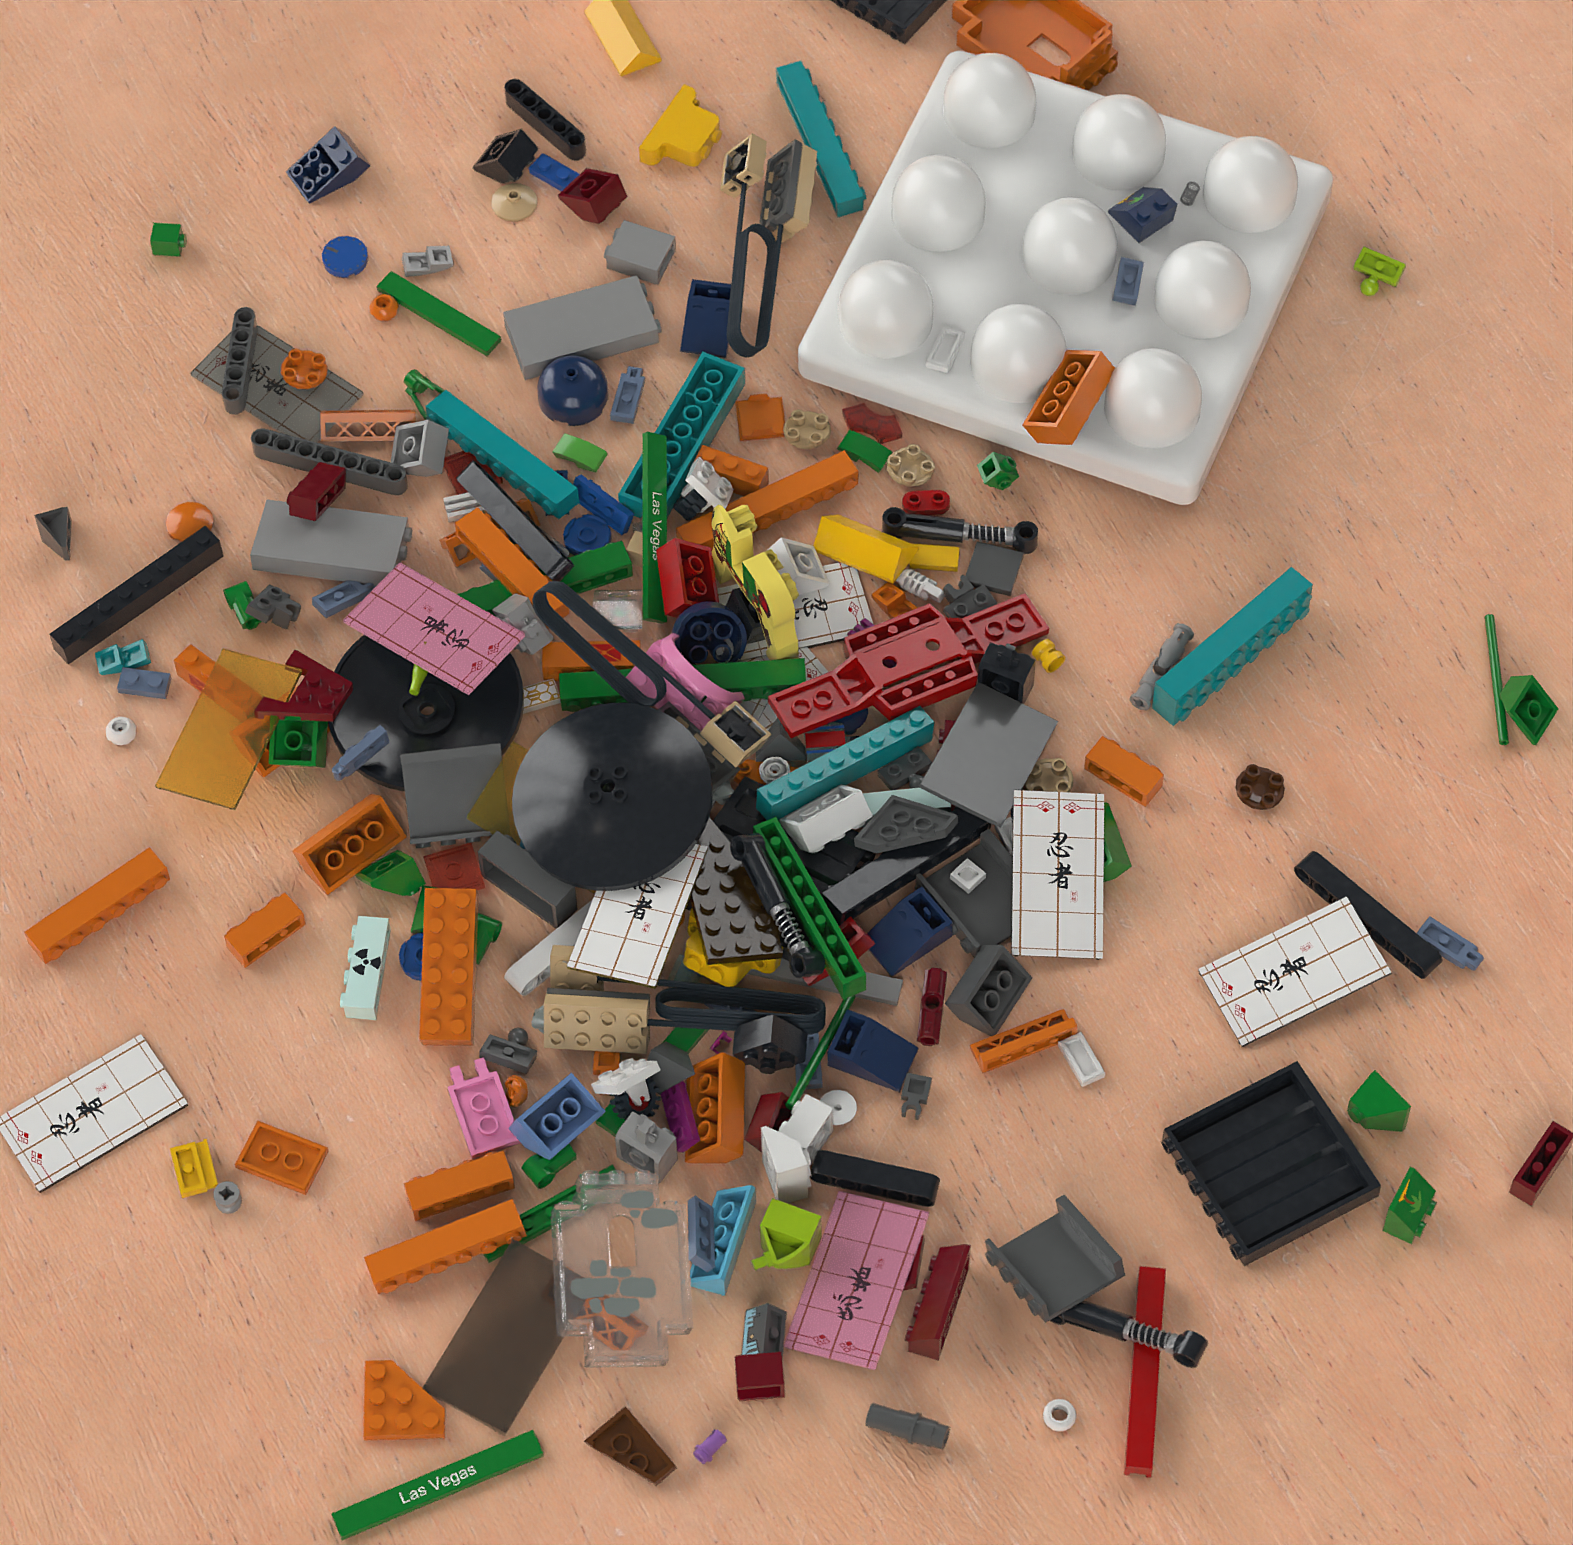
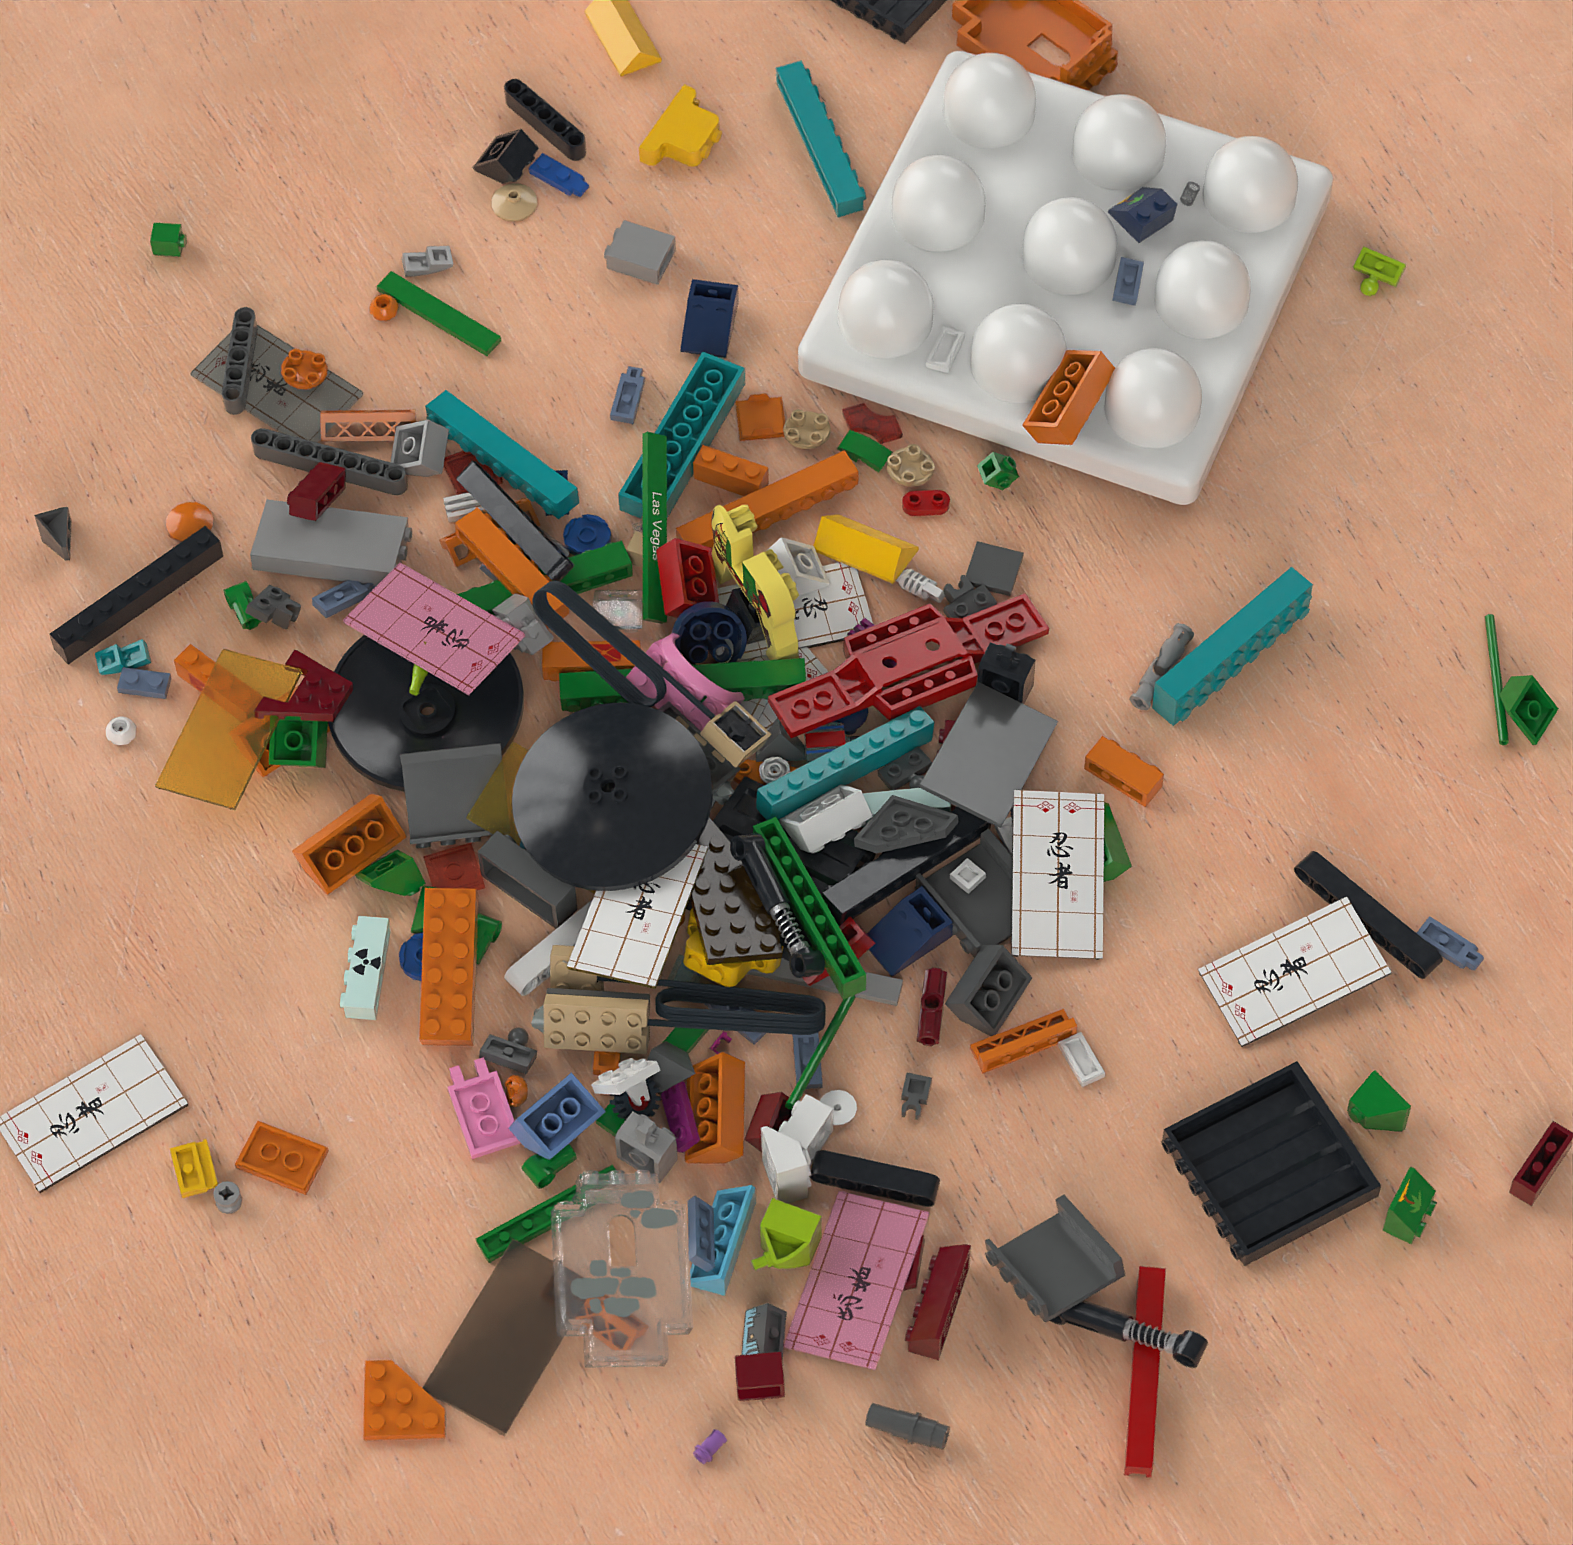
(97, 905): orange brick -> none
(264, 929): orange brick -> none
(328, 166): dark blue slope -> none
(344, 256): blue tile -> none
(360, 753): sand blue hinge -> none
(418, 384): green plant -> none
(437, 1485): green tile -> none
(445, 1247): orange brick -> none
(459, 1185): orange brick -> none
(540, 696): white tile -> none
(572, 390): dark blue cylinder -> none
(582, 324): light grey brick -> none
(582, 453): bright green slope -> none
(594, 195): dark red slope -> none
(603, 505): blue hinge -> none
(631, 1446): reddish brown wing -> none
(703, 490): white plate -> none
(770, 1044): black hinge -> none
(783, 213): piece -> none
(871, 1051): dark blue slope -> none
(892, 600): orange slope -> none
(936, 558): yellow tile -> none
(958, 530): black piece -> none
(1048, 655): yellow wheel -> none
(1050, 776): tan dish -> none
(1059, 1404): white piece -> none
(1260, 787): reddish brown dish -> none

